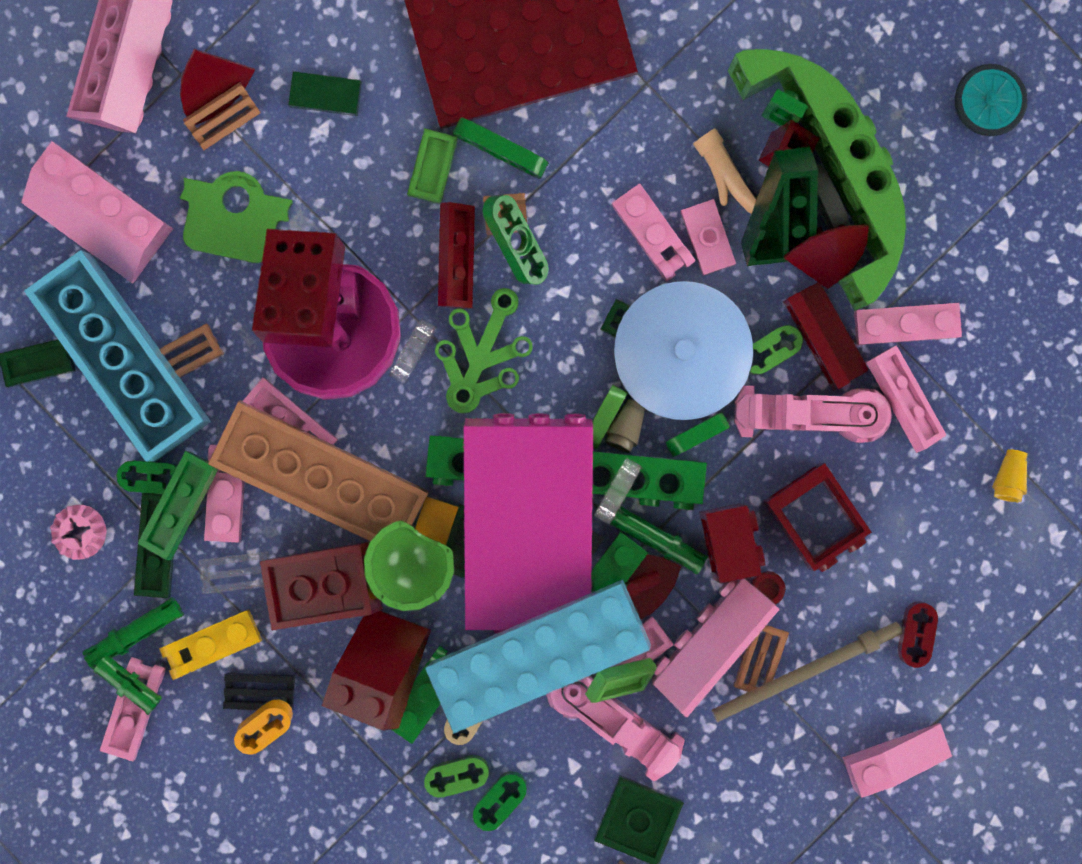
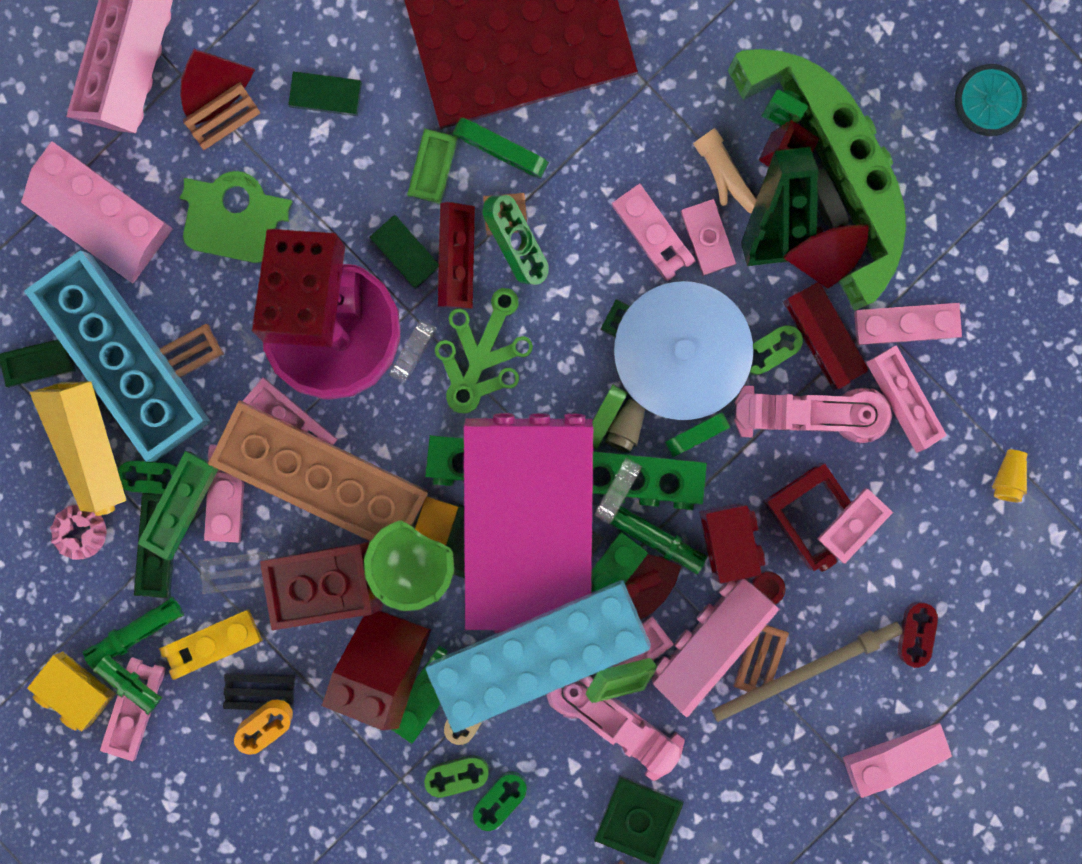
(70, 692): none -> yellow brick
(81, 444): none -> yellow slope
(405, 251): none -> dark green tile
(855, 525): none -> bright pink plate

